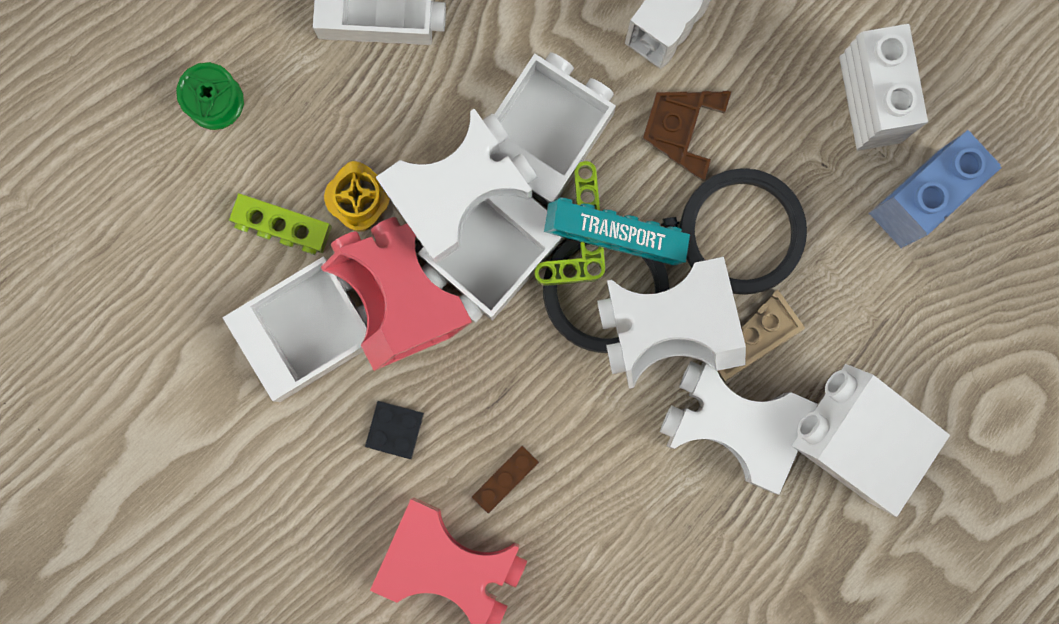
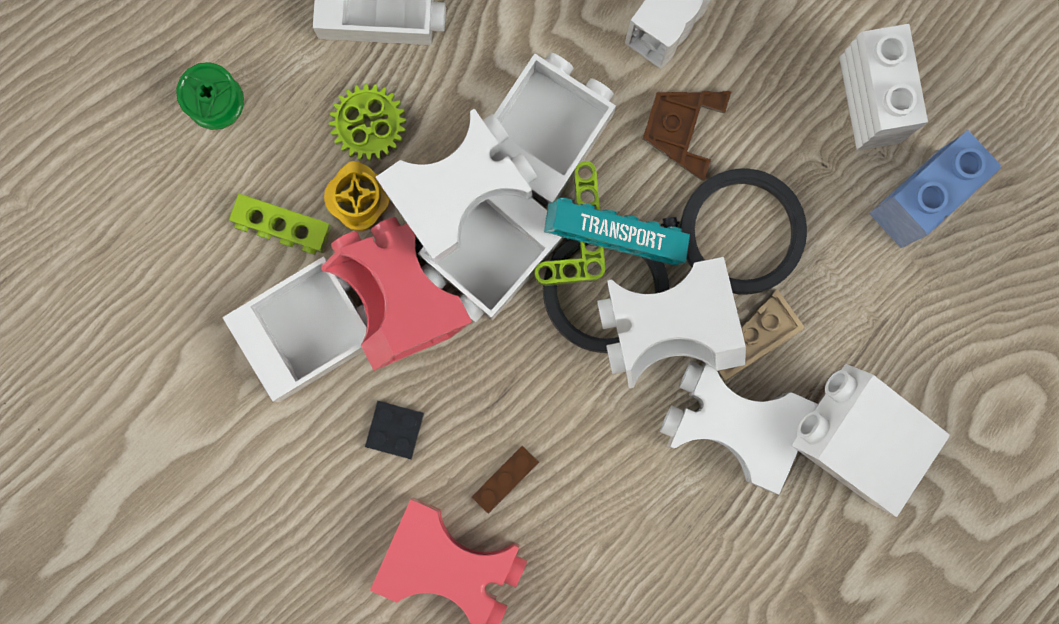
(361, 101): none -> lime gear

